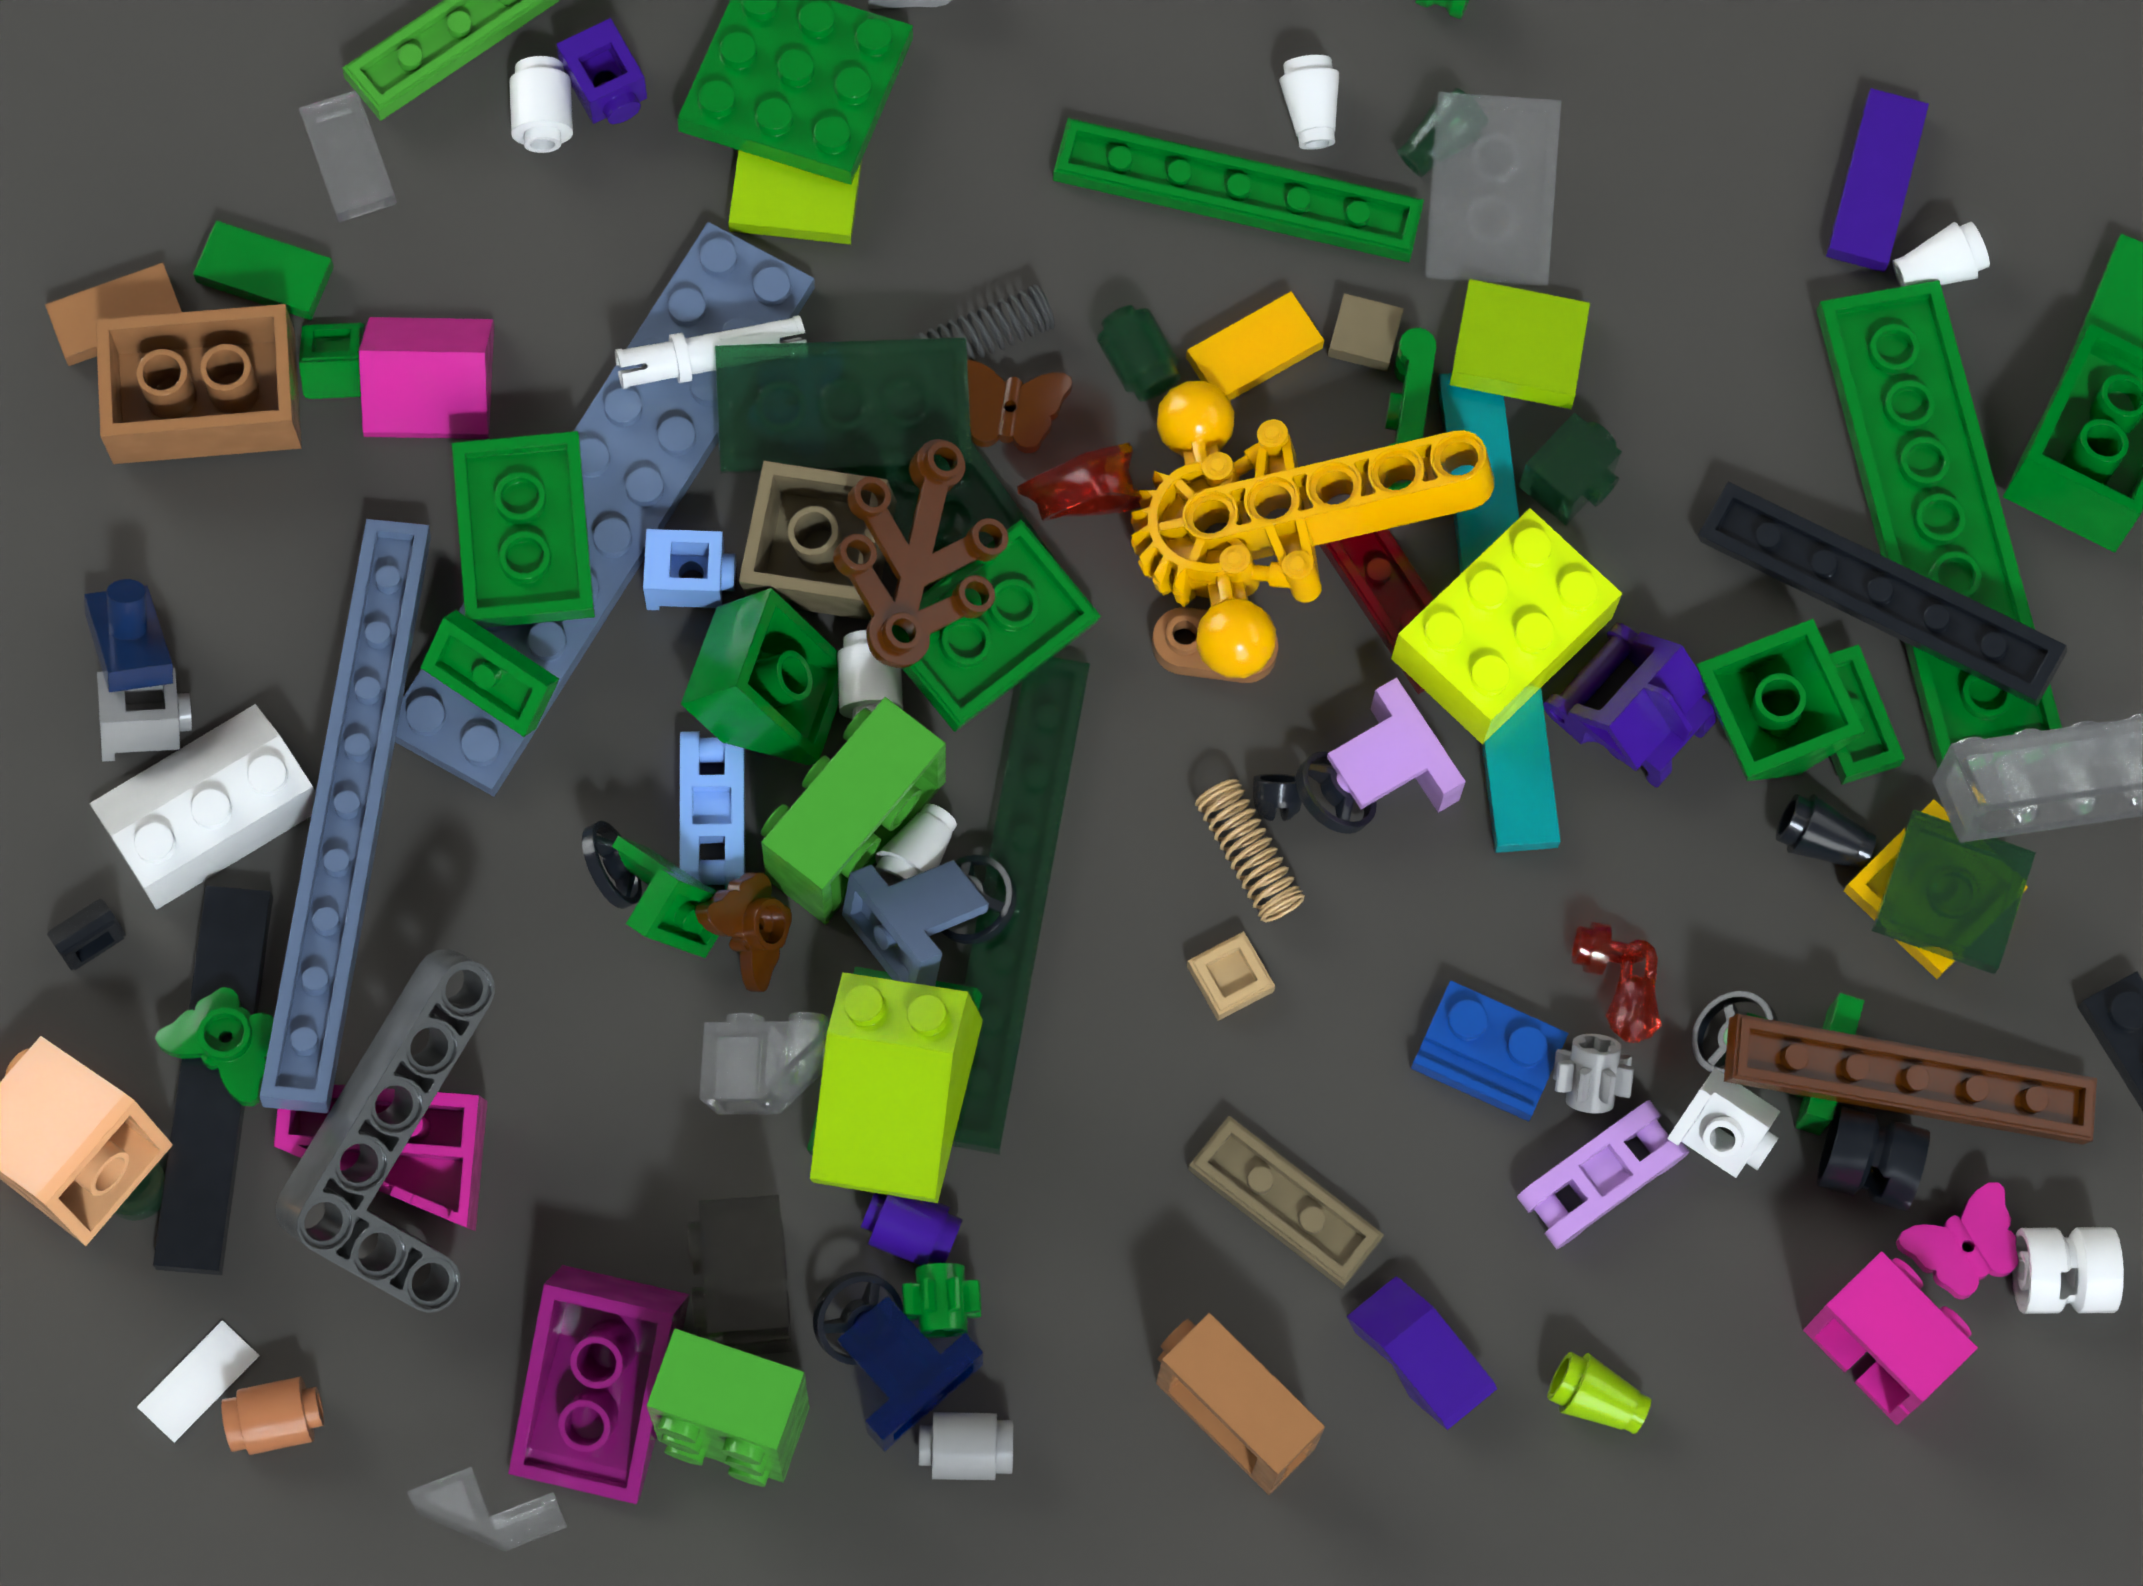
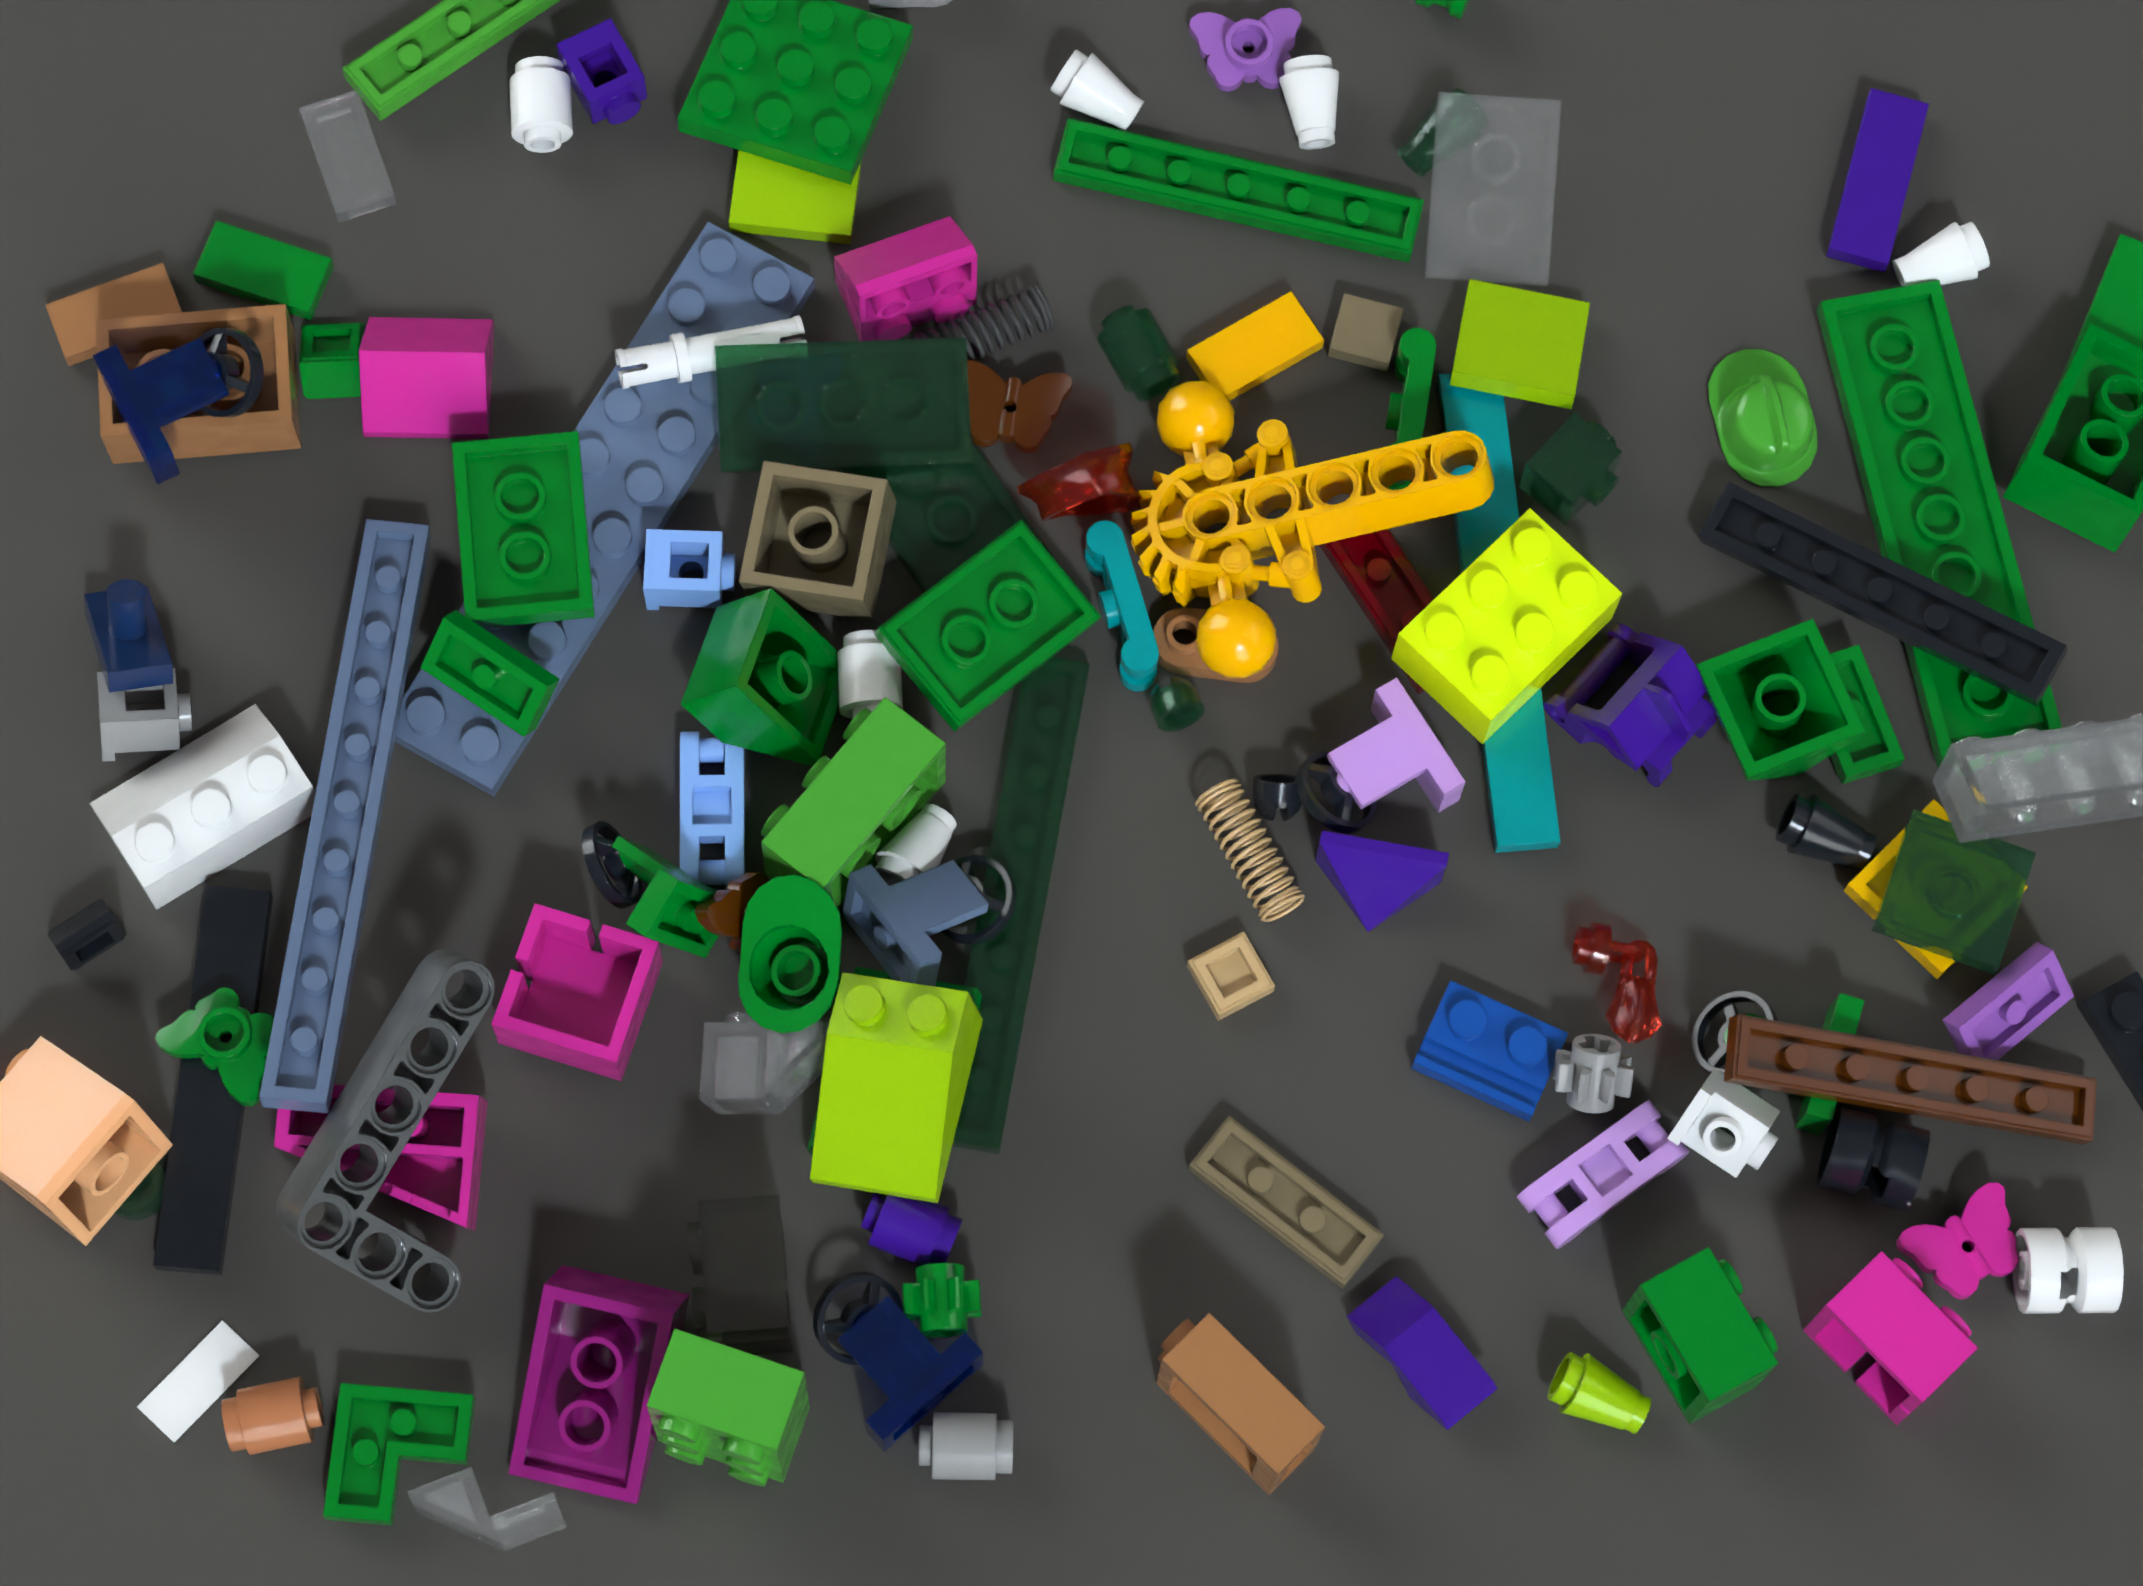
(176, 387): none -> clear blue piece
(378, 1430): none -> green plate
(580, 1001): none -> dark pink piece
(790, 954): none -> green piece
(908, 280): none -> dark pink slope
(914, 559): reddish brown plant -> none
(1096, 91): none -> white cone
(1123, 604): none -> teal plate
(1176, 705): none -> clear green hinge
(1223, 42): none -> medium lavender animal
(1378, 875): none -> dark purple slope
(1701, 1334): none -> green brick
(1762, 417): none -> bright green piece
(2010, 1005): none -> medium lavender plate

